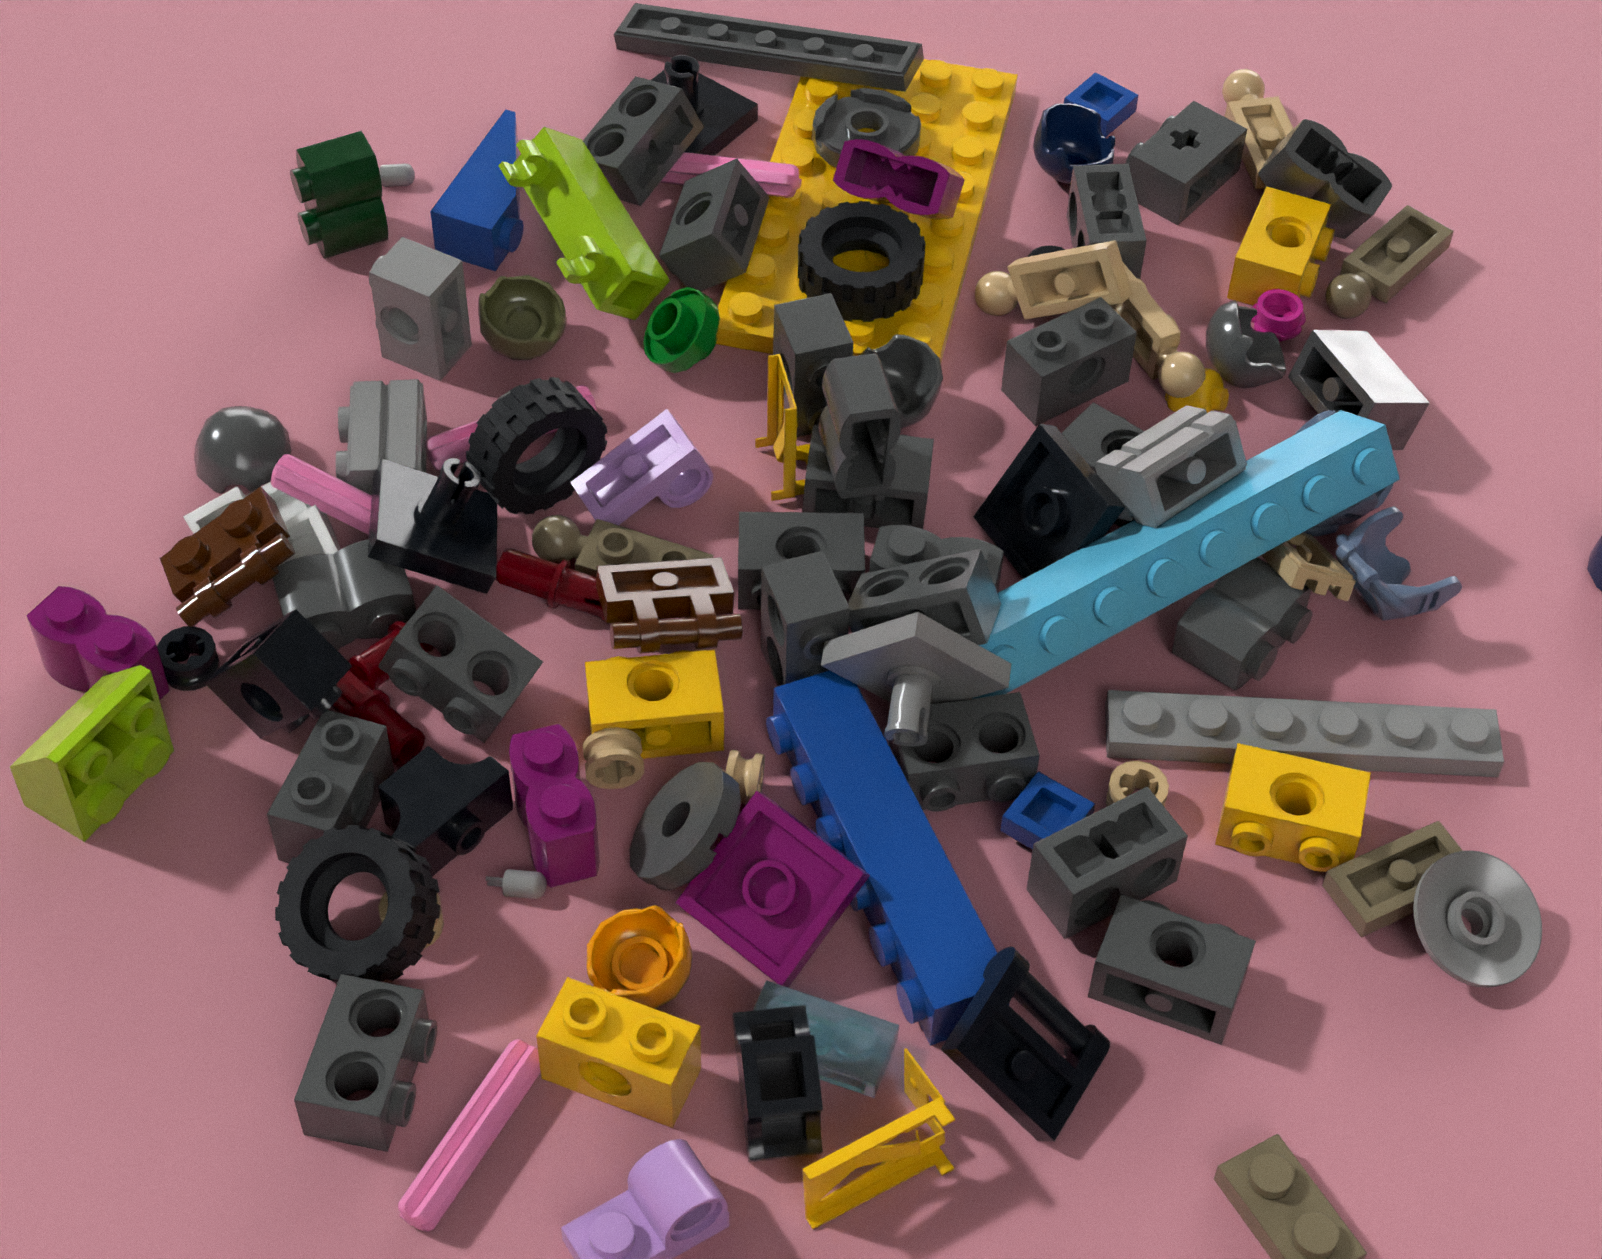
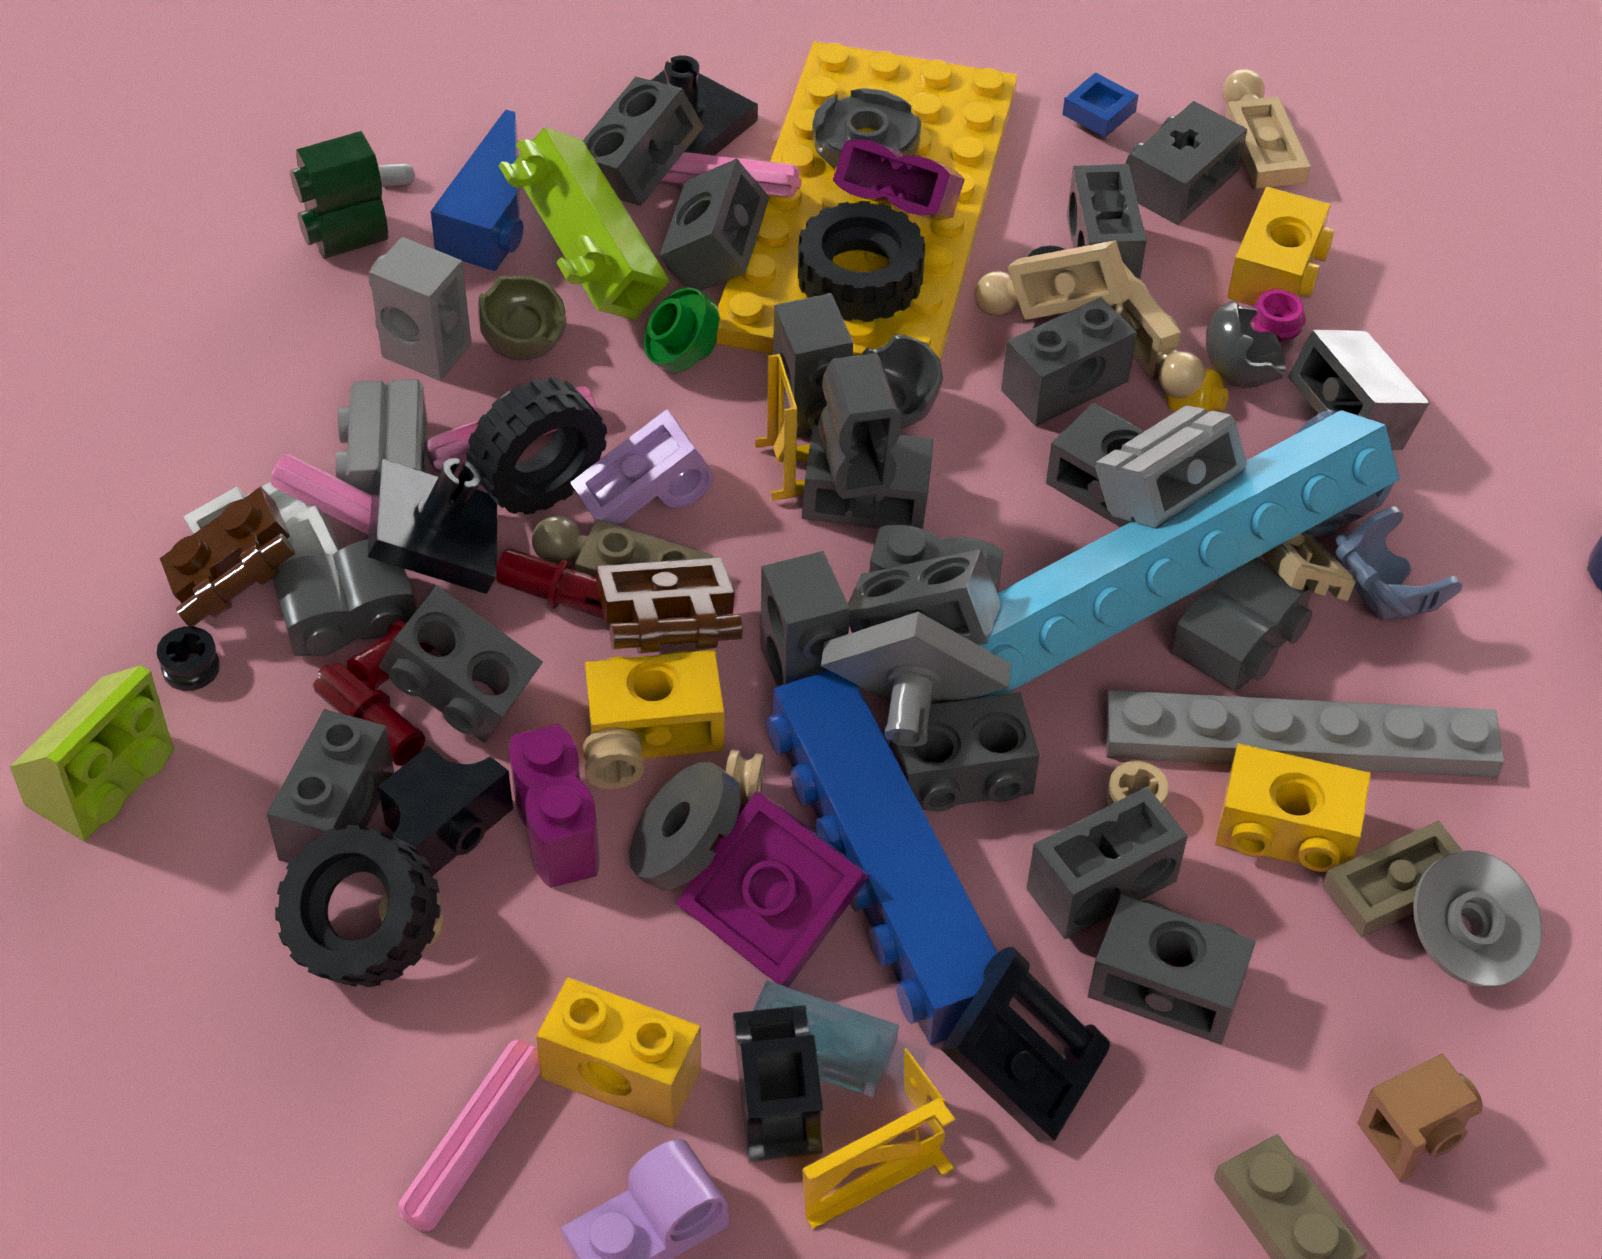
(86, 643): magenta brick -> none
(240, 448): dark grey hair -> none
(281, 676): black brick -> none
(353, 1061): dark grey brick -> none
(520, 883): light grey piece -> none
(640, 956): light orange hair -> none
(770, 46): dark grey tile -> none
(787, 535): dark grey brick -> none
(1043, 810): blue plate -> none
(1047, 504): black tile -> none
(1069, 138): dark blue hair -> none
(1318, 167): dark grey brick -> none
(1387, 262): dark tan plate -> none
(1419, 1114): none -> medium nougat brick

